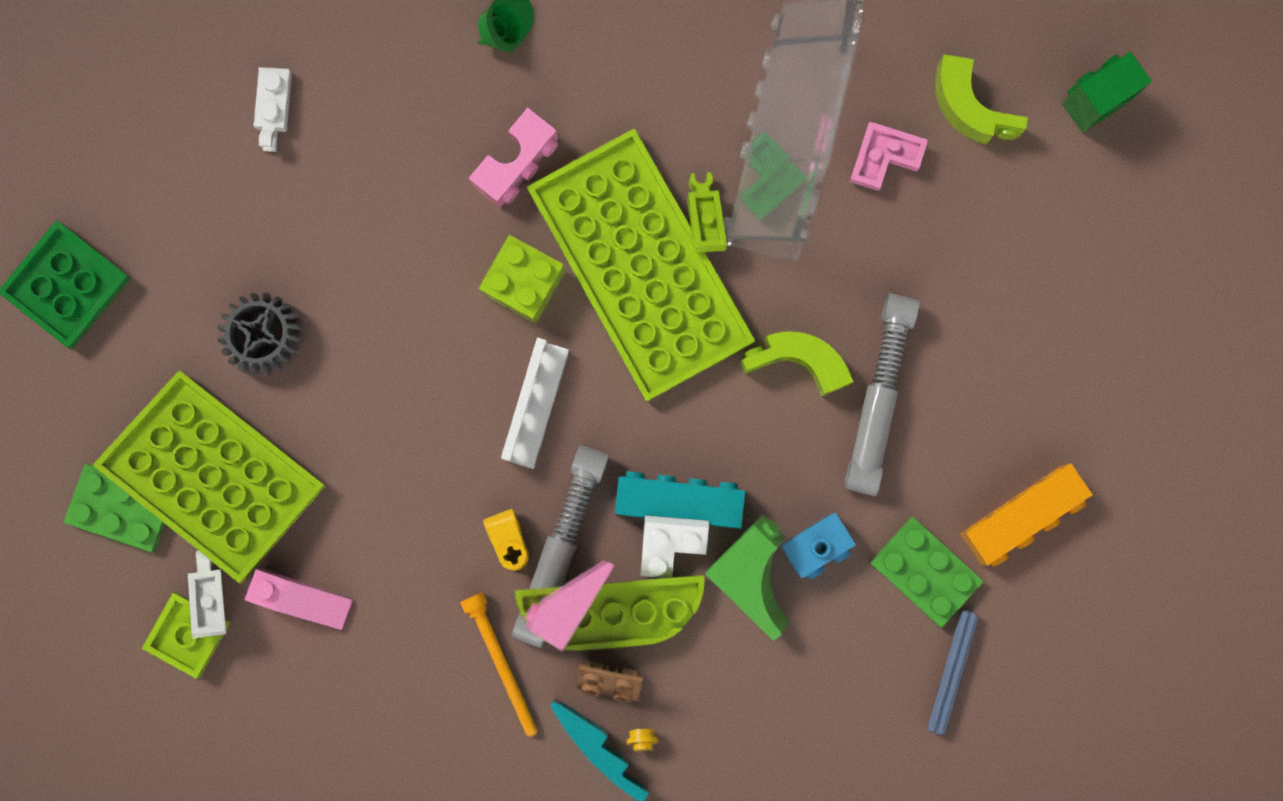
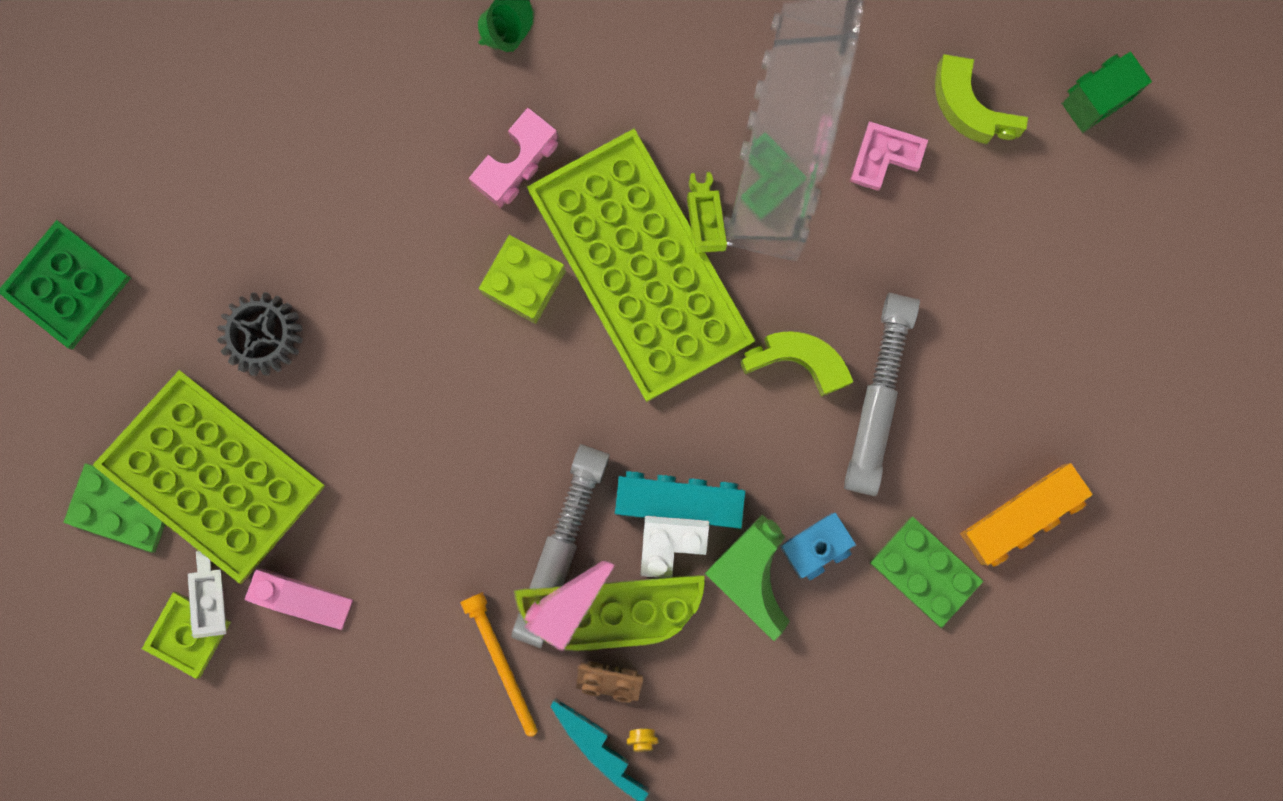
(272, 105): white plate -> none
(506, 534): yellow piece -> none
(535, 404): white fence -> none
(953, 672): sand blue axle -> none

